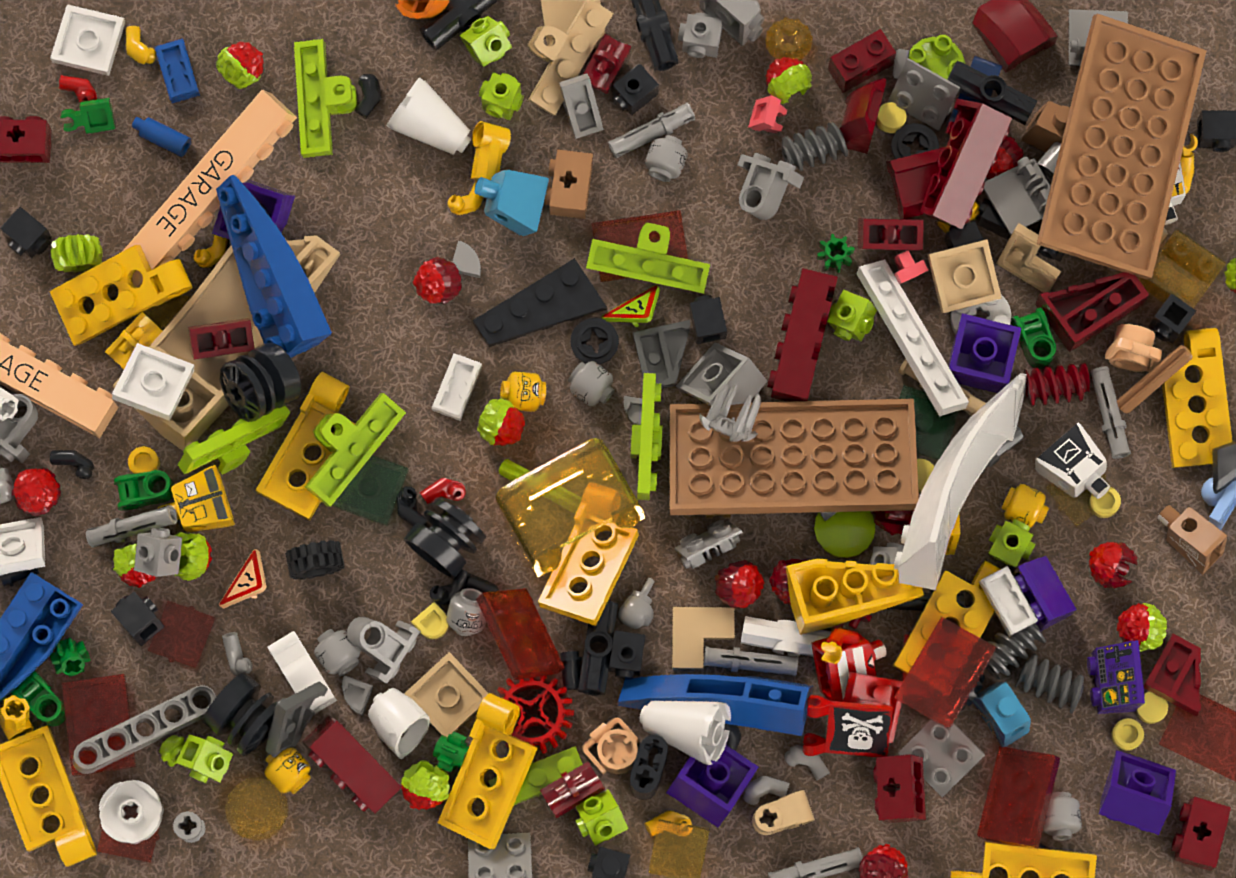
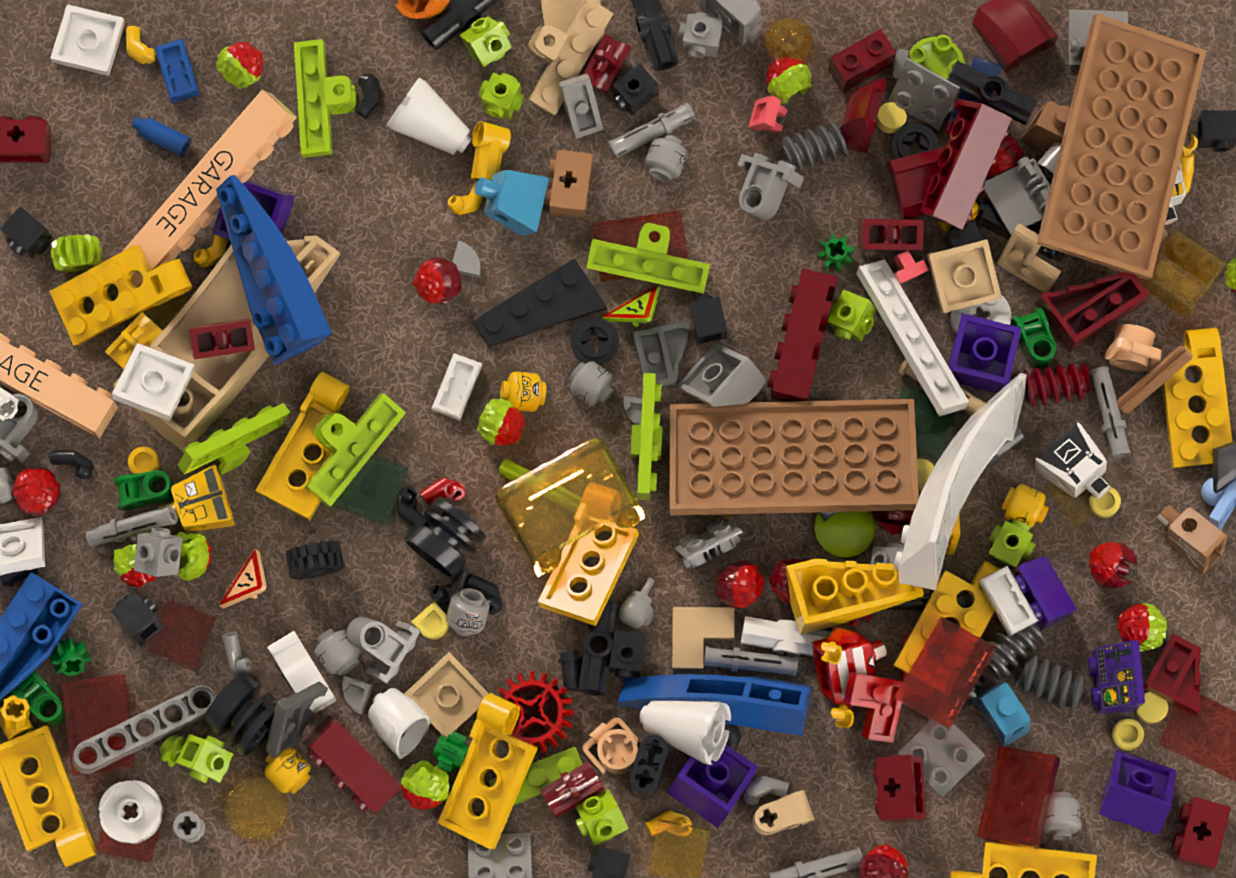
(81, 87): red arm -> none
(93, 115): green plate -> none
(260, 382): black wheel -> none
(520, 633): clear red plate -> none
(717, 416): light grey piece -> none
(815, 763): light grey arm -> none
(850, 728): flag -> none
(1171, 319): black brick -> none

